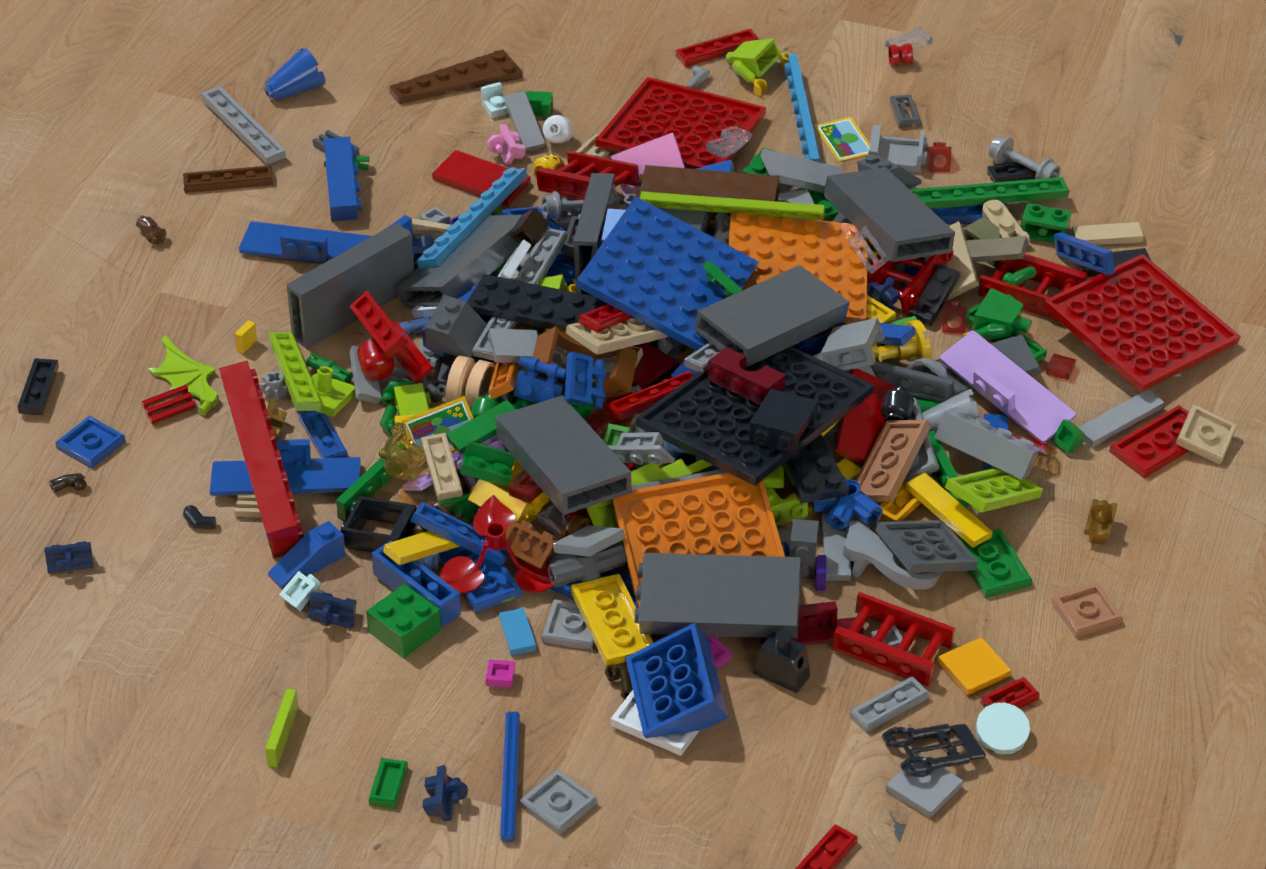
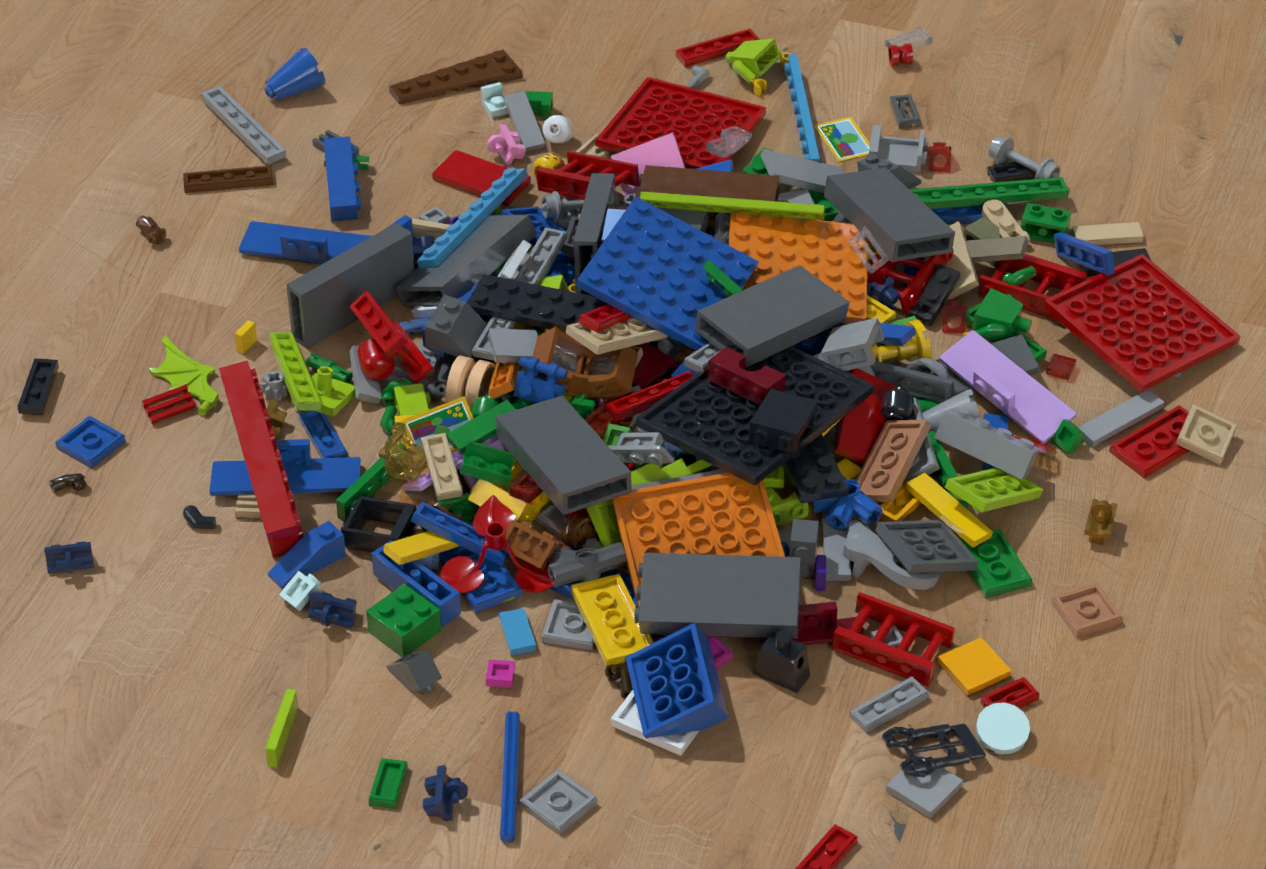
(416, 671): none -> dark grey slope
(529, 227): dark brown brick -> none
(579, 380): blue plate -> none
(589, 540): light grey tile -> none

